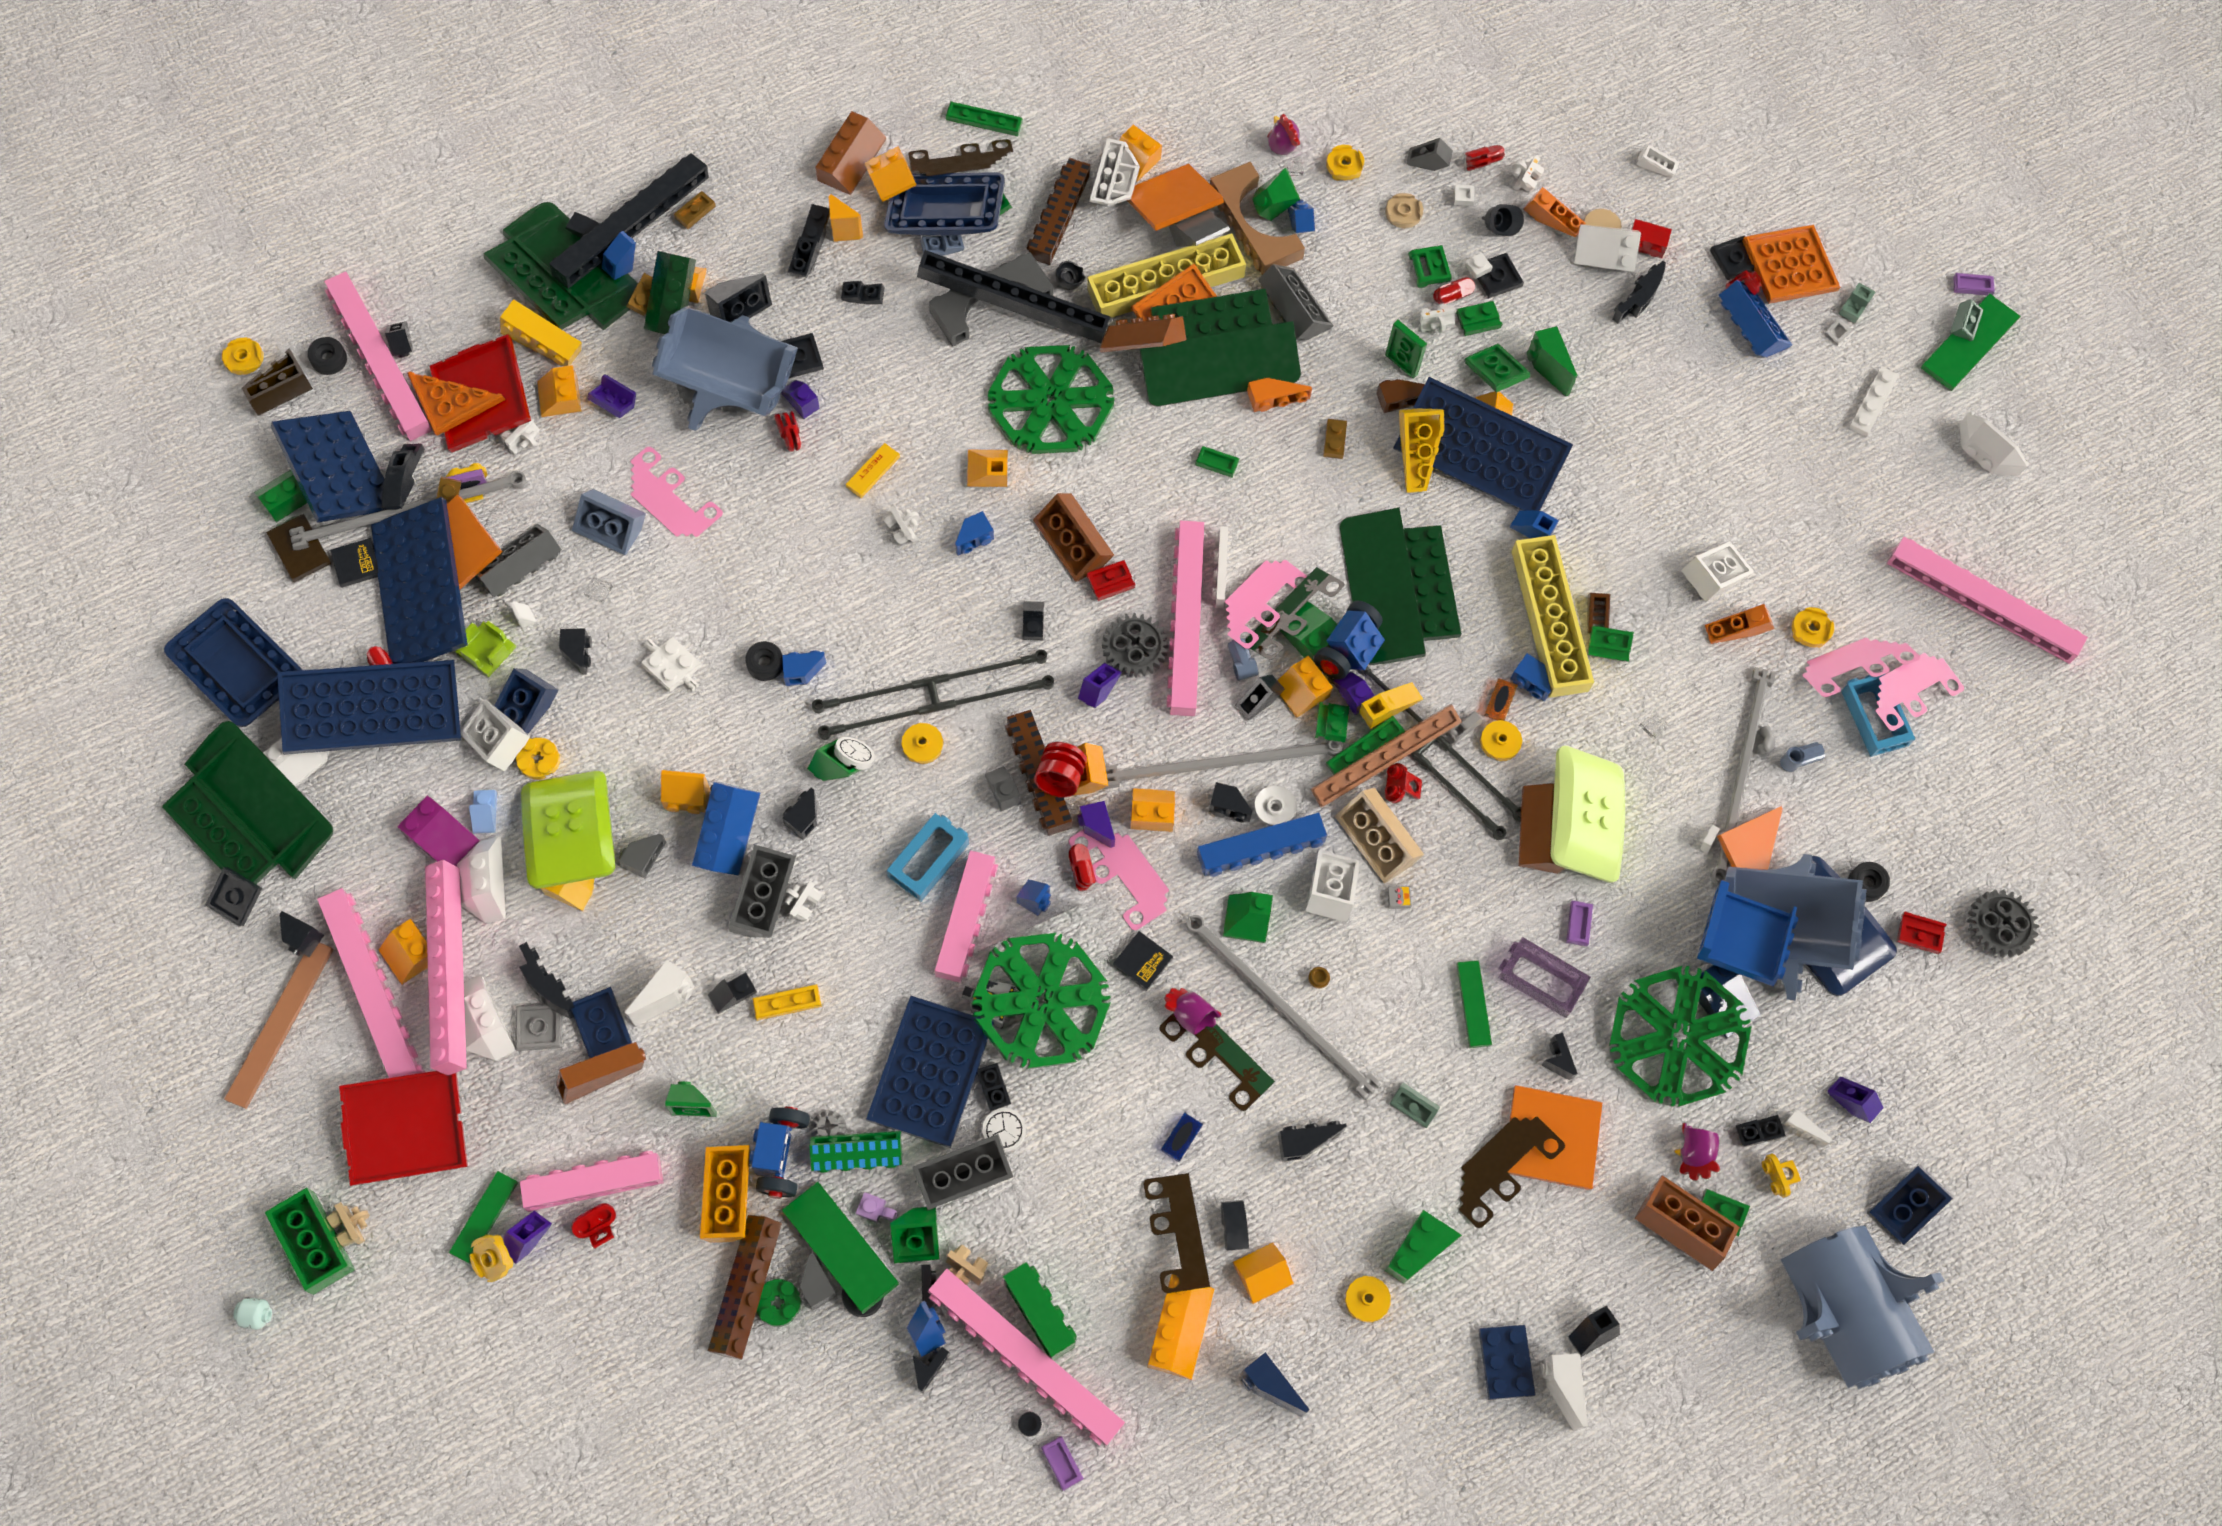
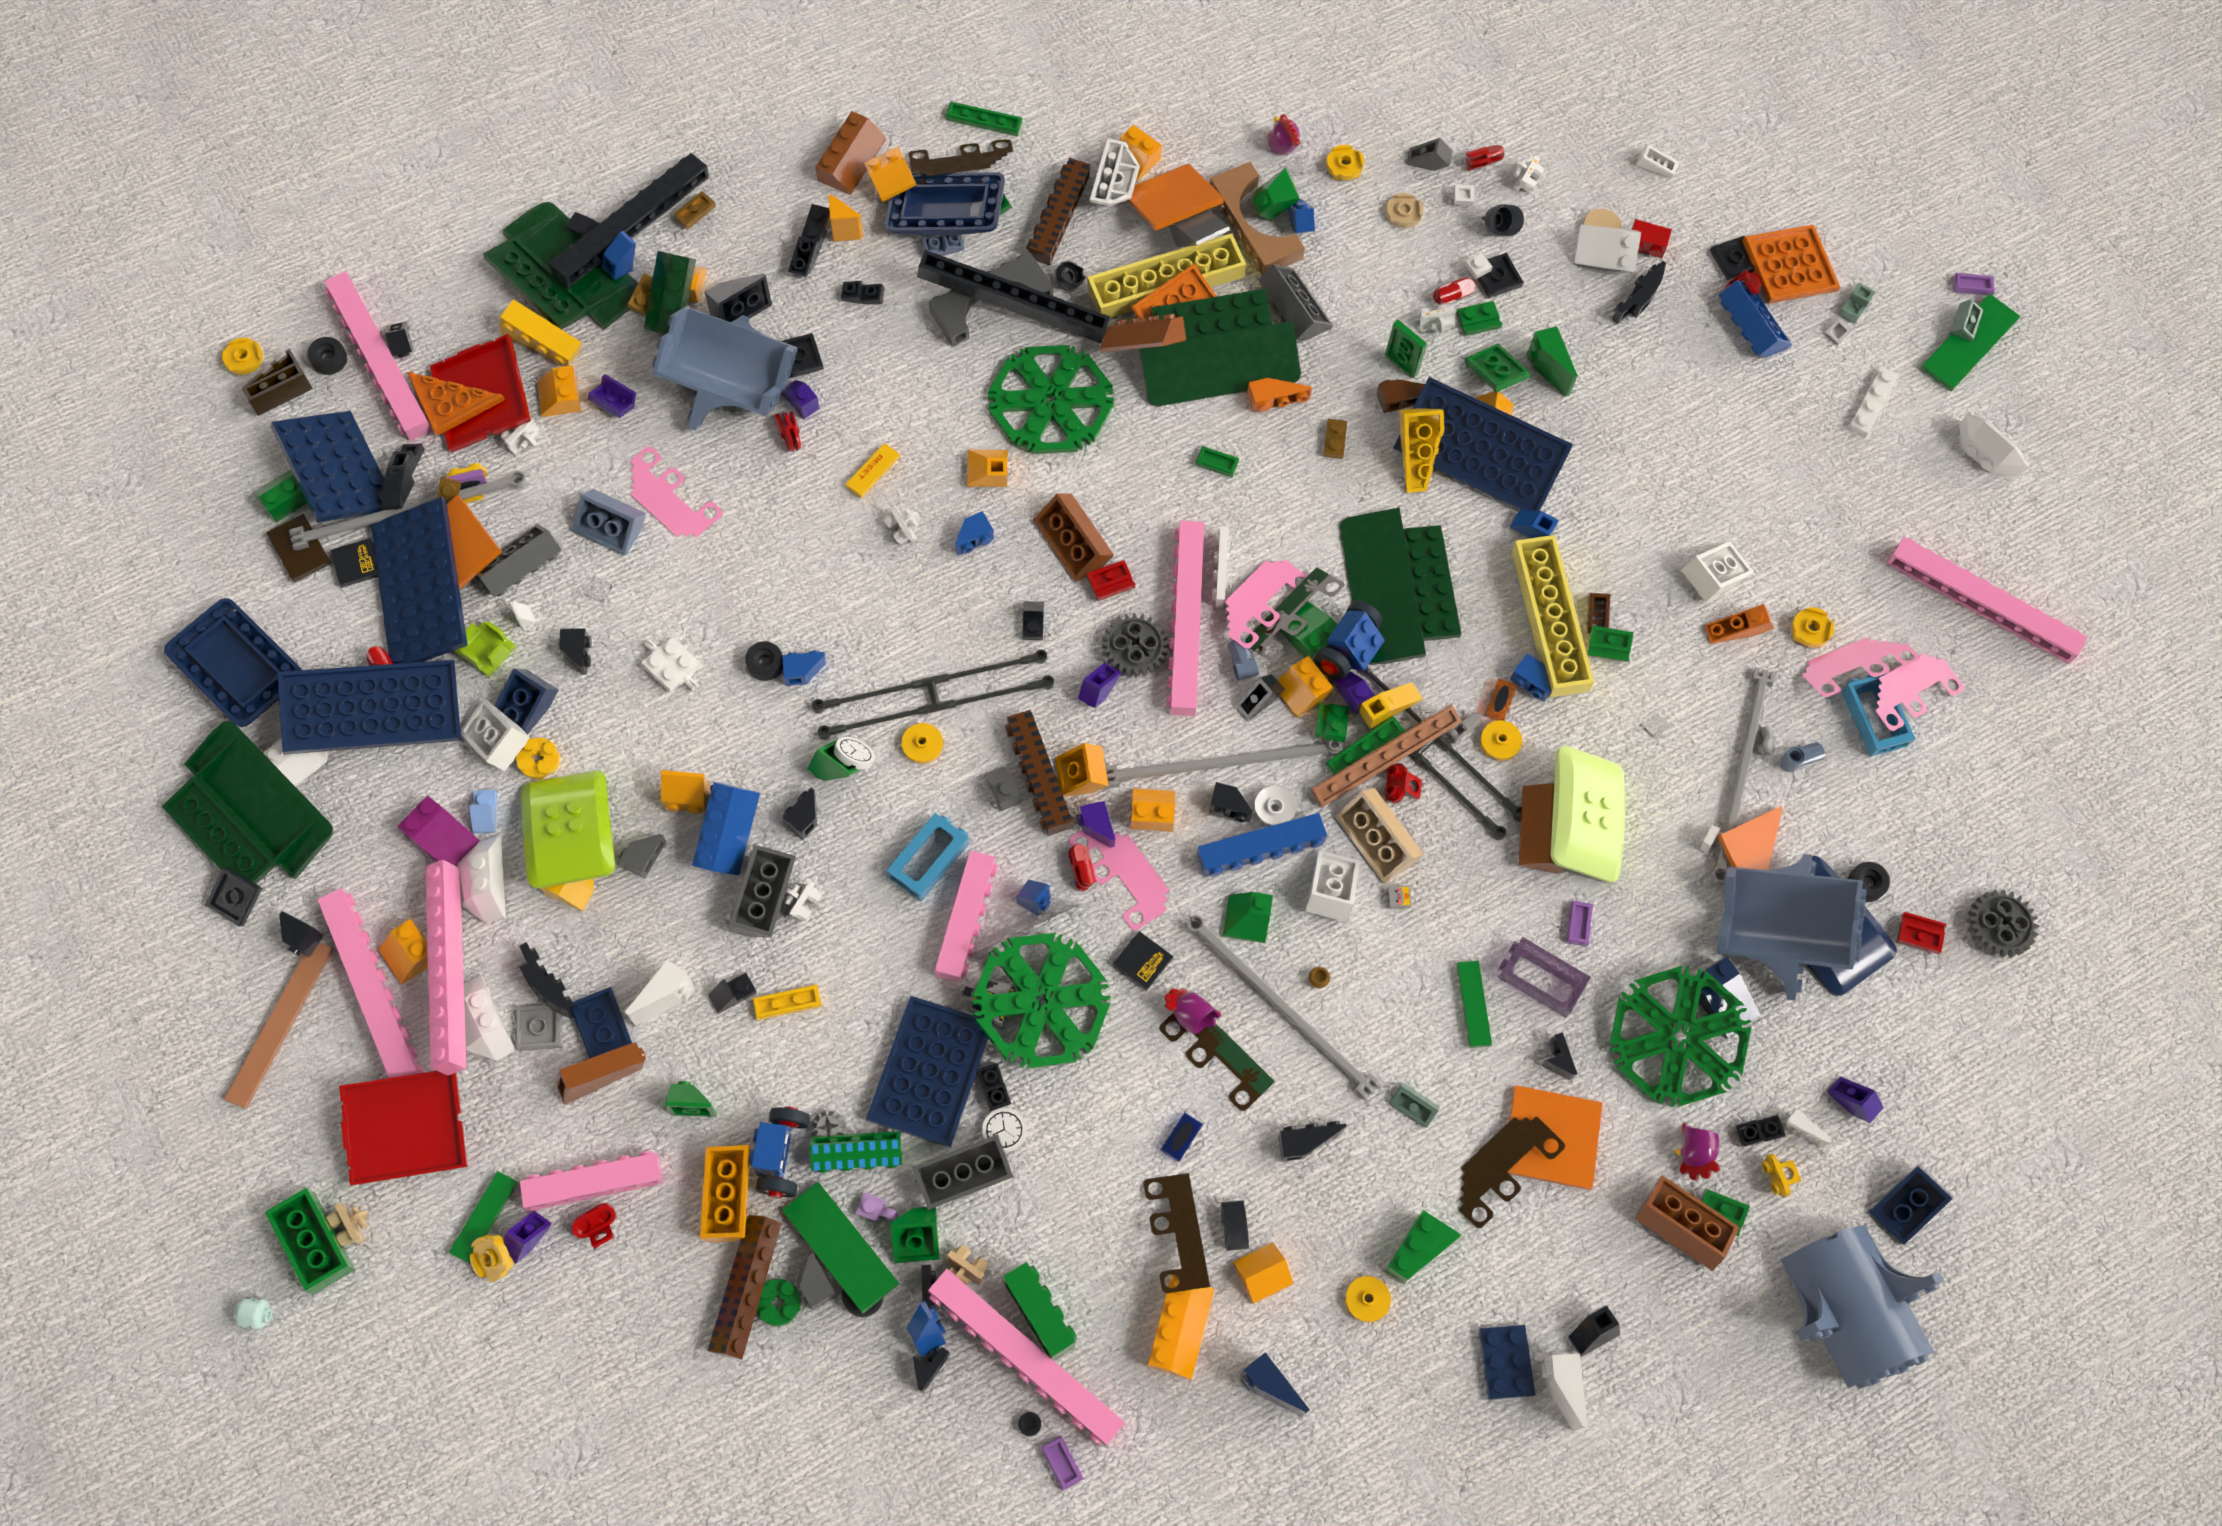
(1060, 769): red wheel -> none
(1436, 265): green plate -> none
(1553, 213): orange slope -> none
(1747, 936): blue panel -> none

